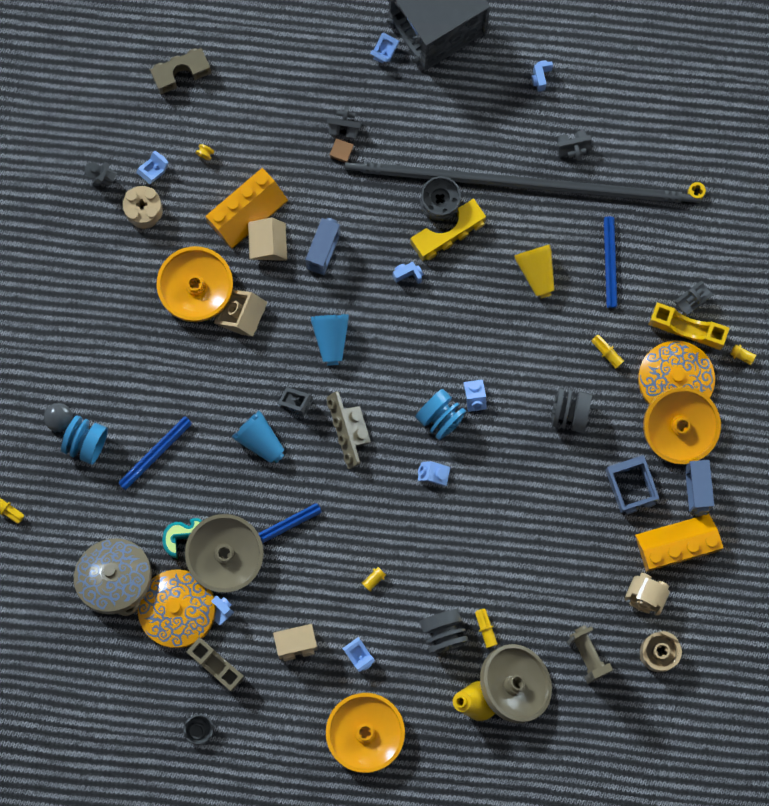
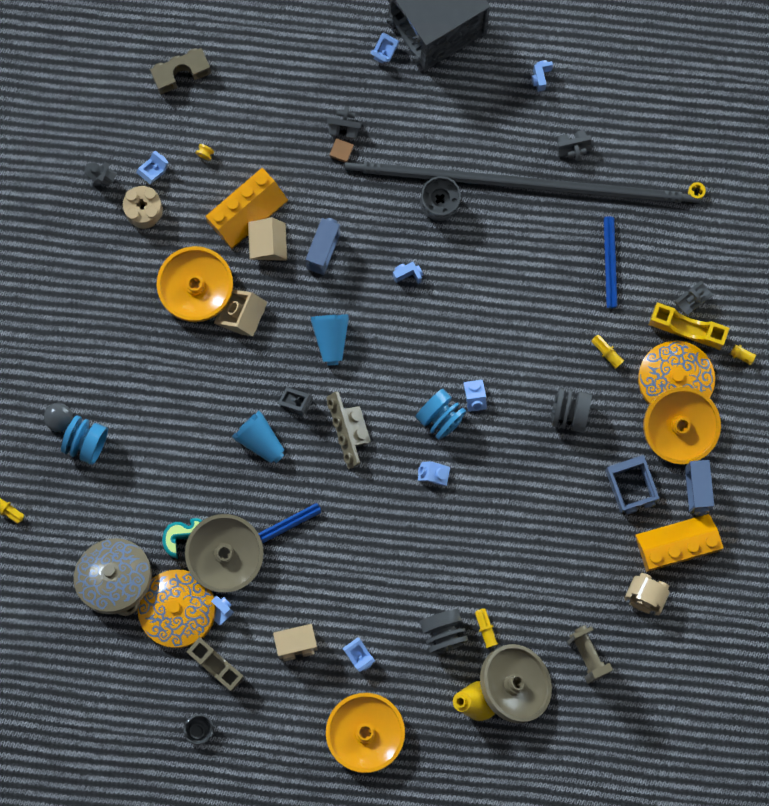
(155, 453): blue axle -> none
(374, 578): yellow pin -> none
(428, 243): yellow arch -> none
(538, 269): yellow cone -> none
(670, 646): tan brick -> none

